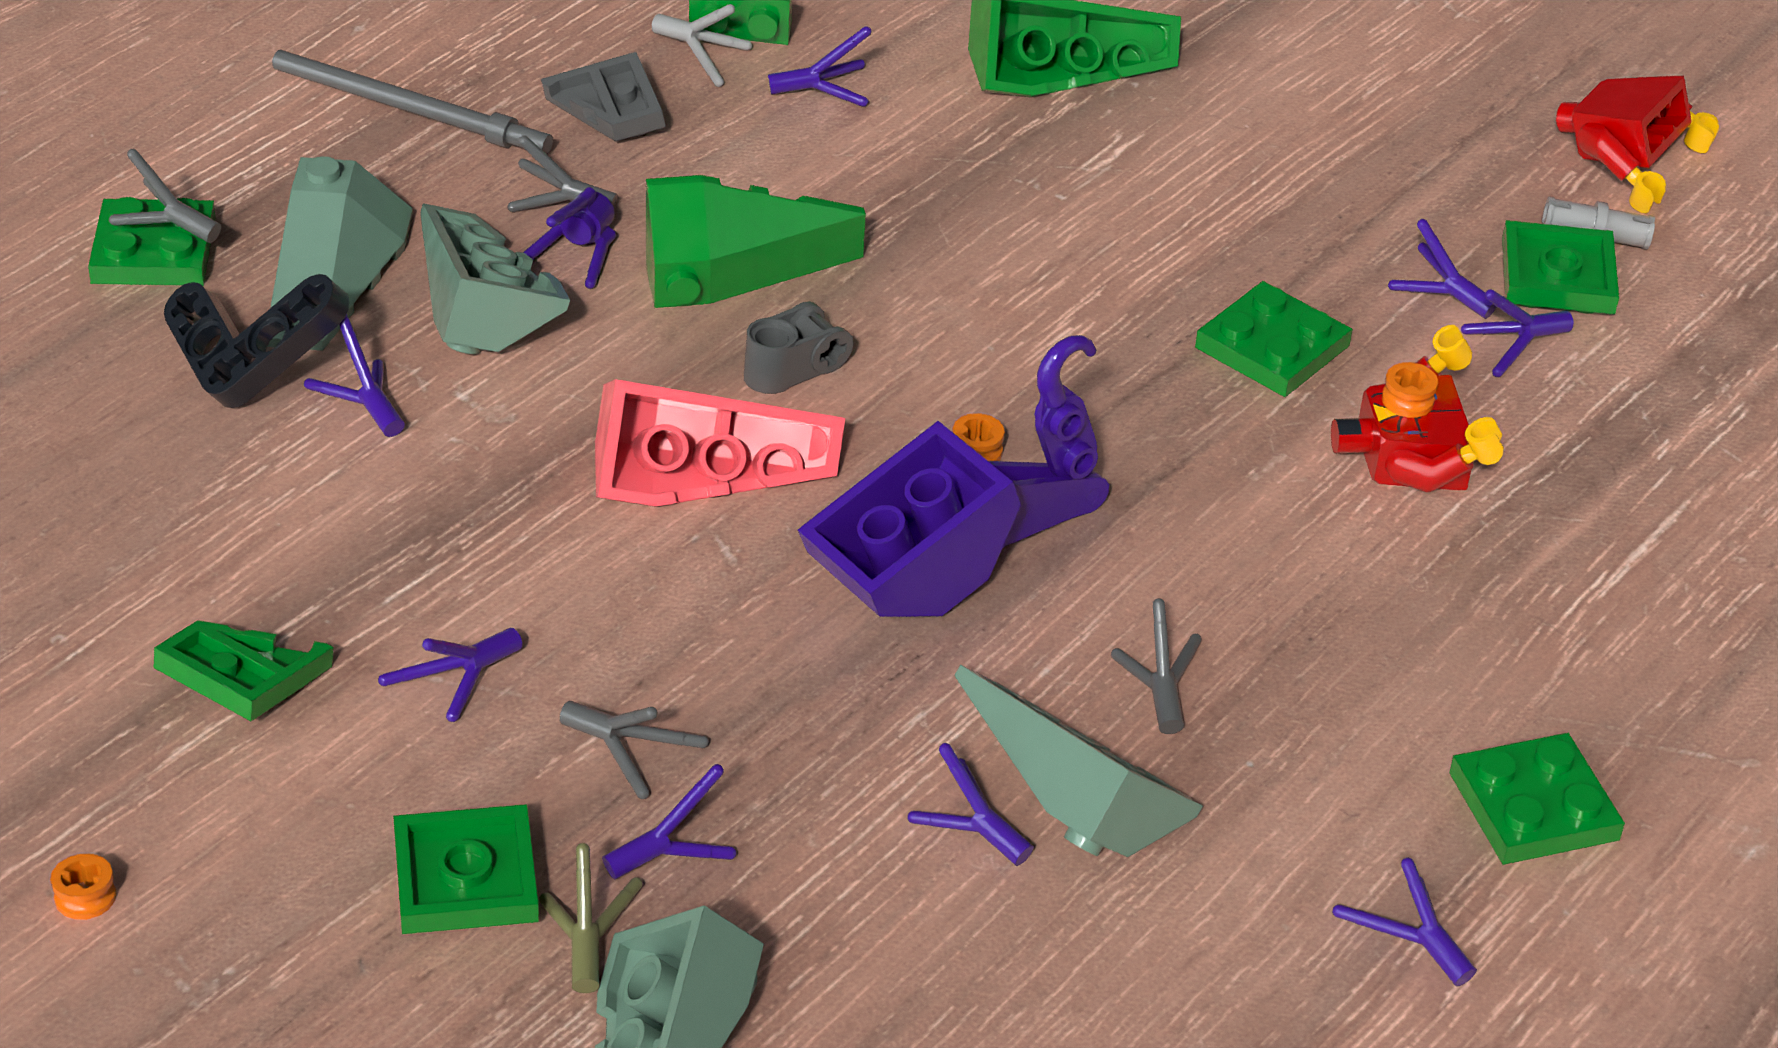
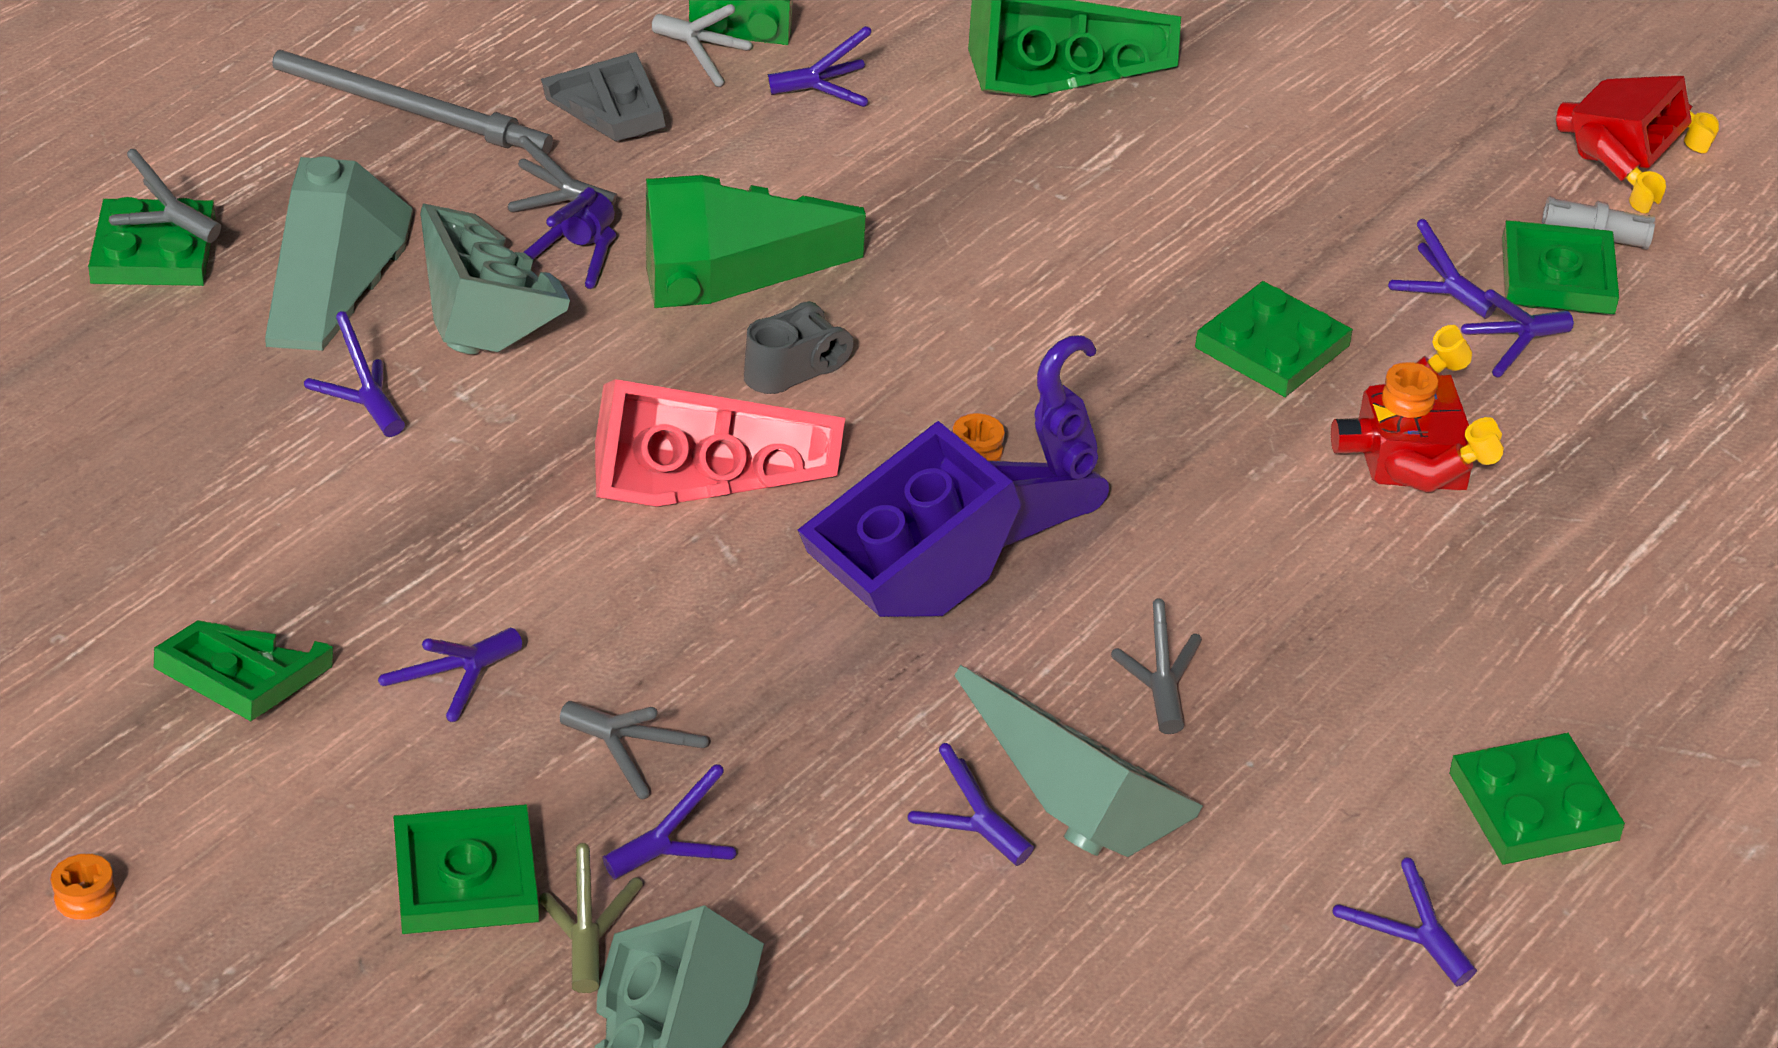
(228, 368): black beam -> none

